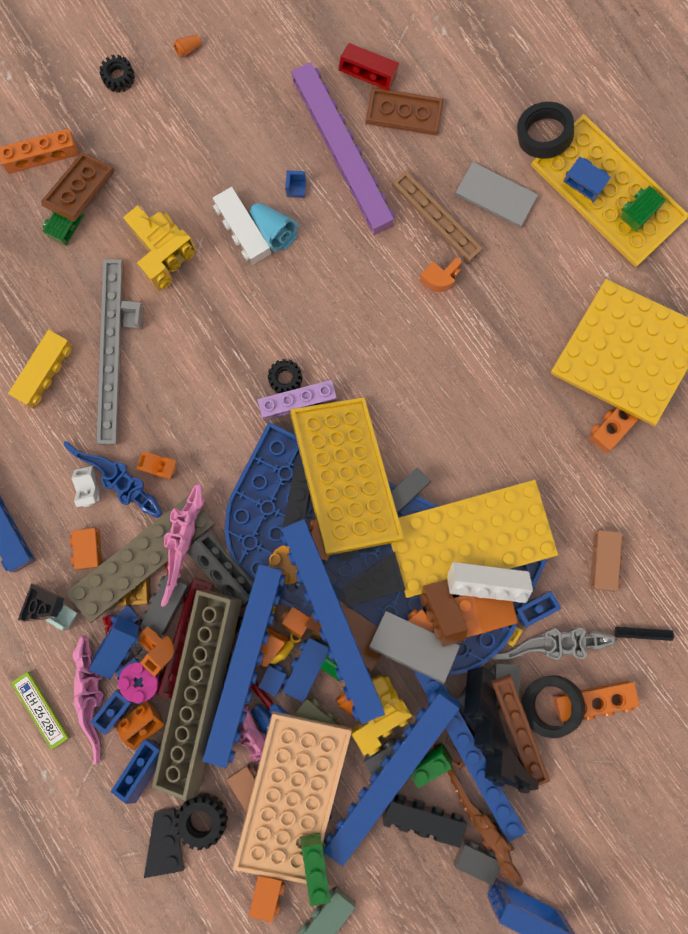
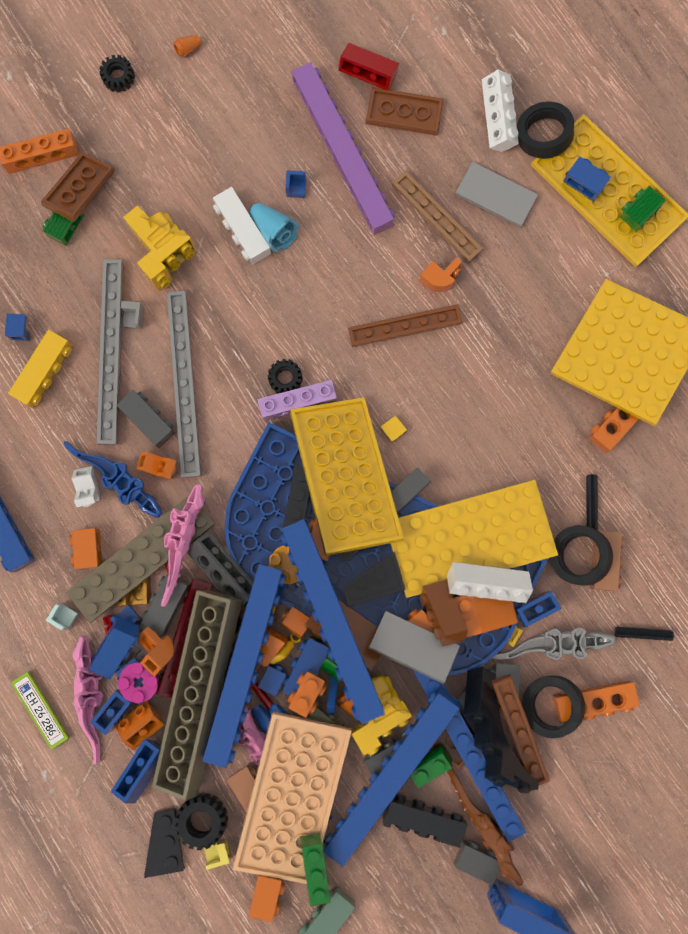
(16, 327): none -> blue panel
(40, 604): black wing -> none
(146, 418): none -> dark grey brick
(183, 384): none -> light grey plate
(218, 854): none -> light yellow panel
(304, 699): none -> orange brick
(332, 696): none -> blue tile
(393, 429): none -> yellow tile
(405, 325): none -> dark orange plate
(500, 111): none -> white brick
(592, 501): none -> black axle
(605, 558): none -> black tyre

